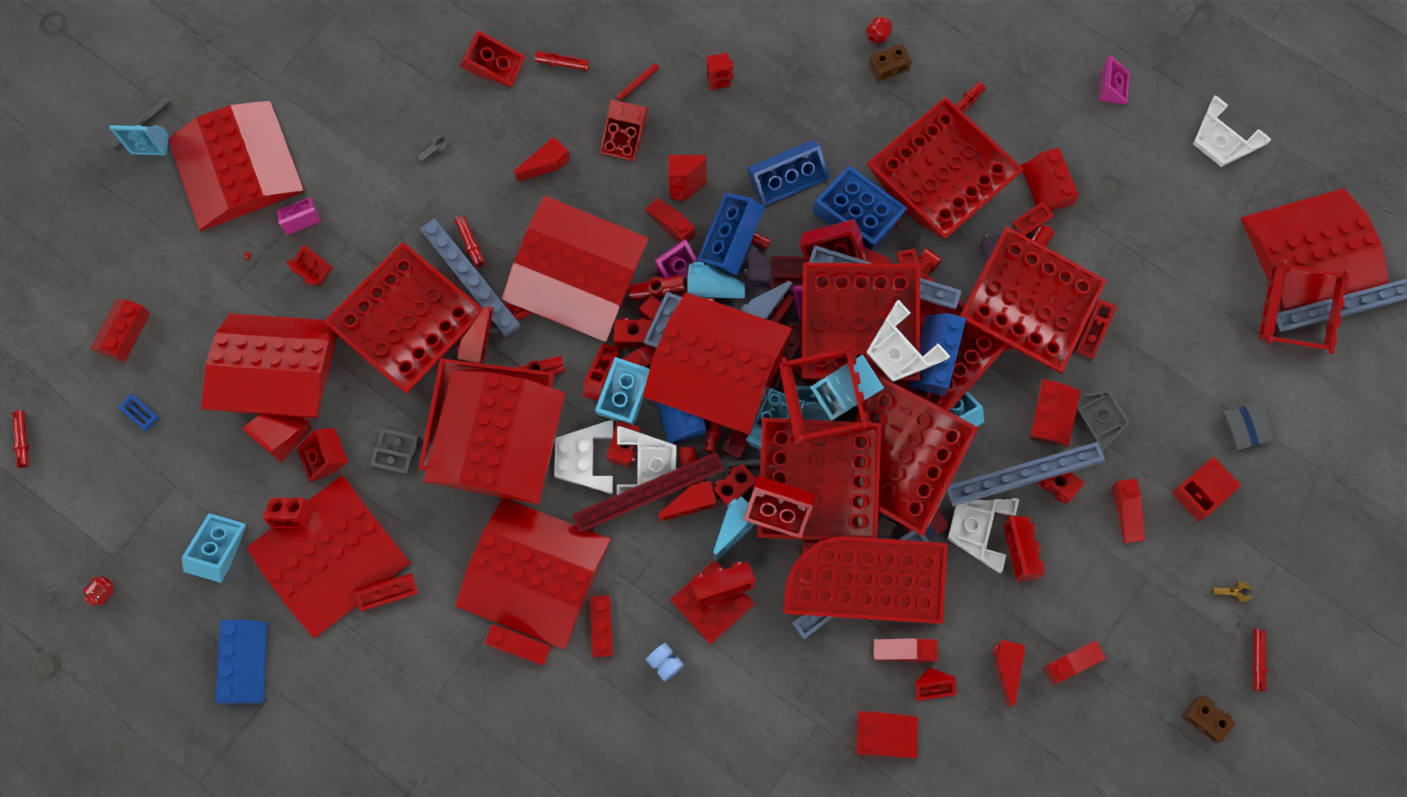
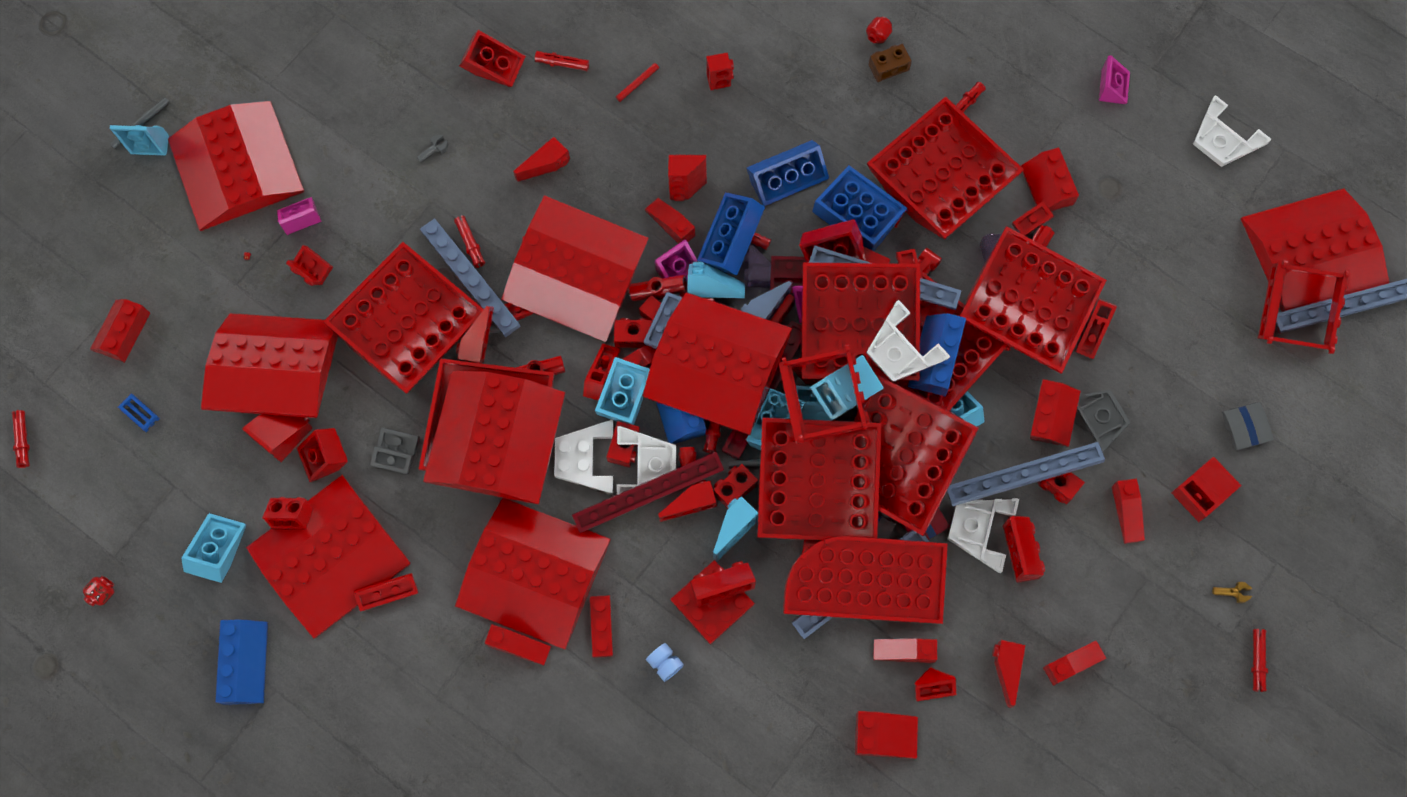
(624, 130): red slope -> none
(779, 506): red slope -> none
(1209, 719): reddish brown brick -> none

